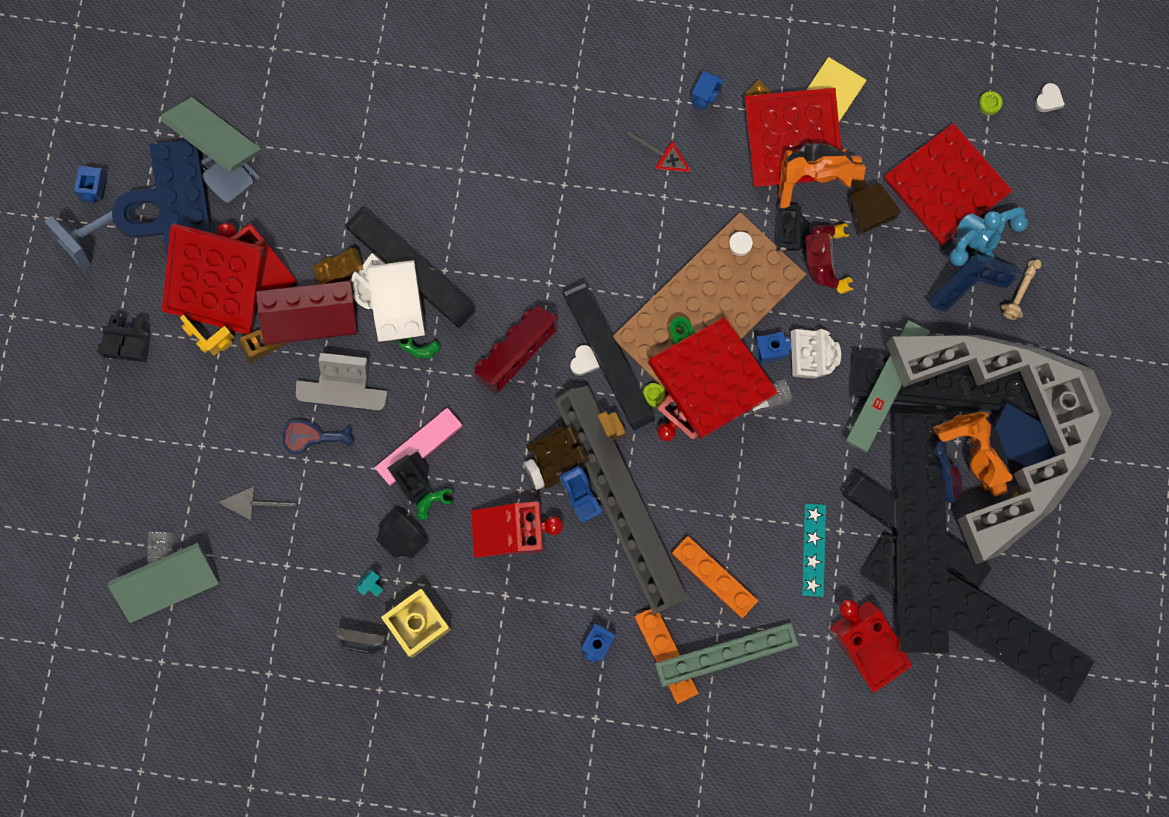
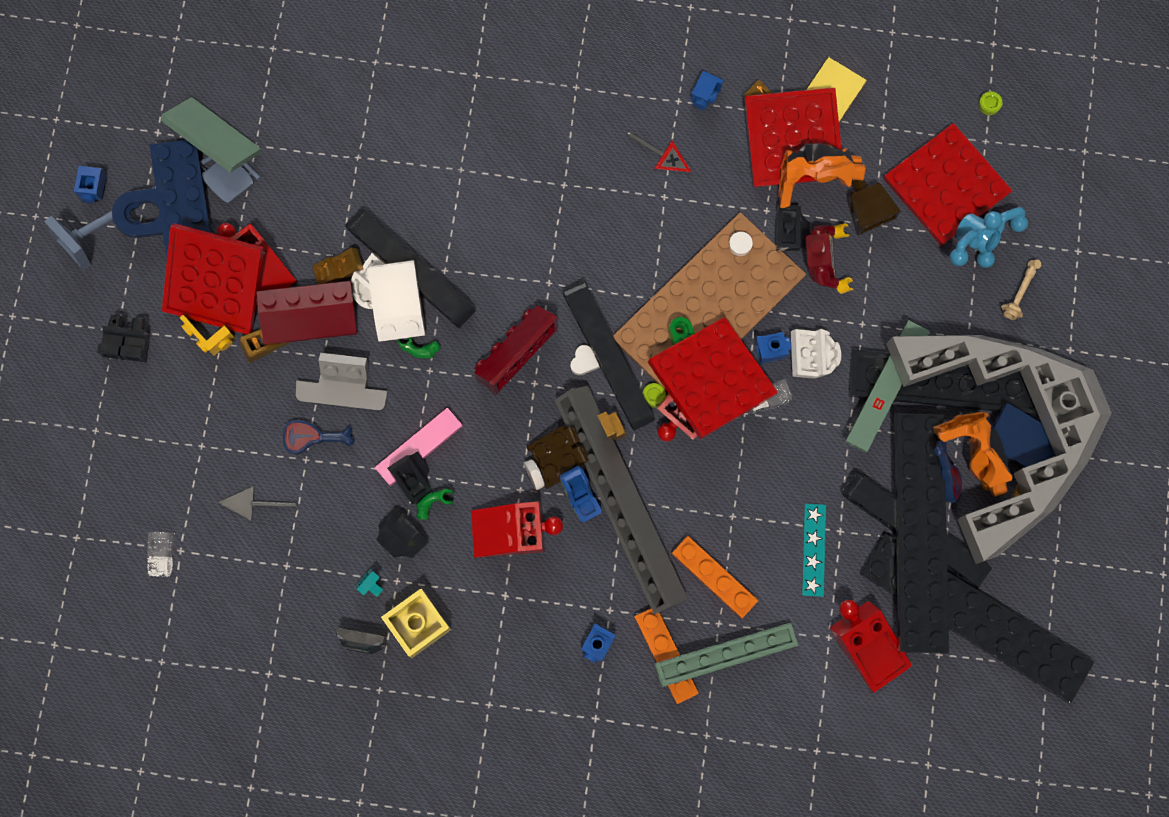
(163, 583): sand green tile -> none
(976, 269): dark blue plate -> none
(1049, 99): white tile -> none

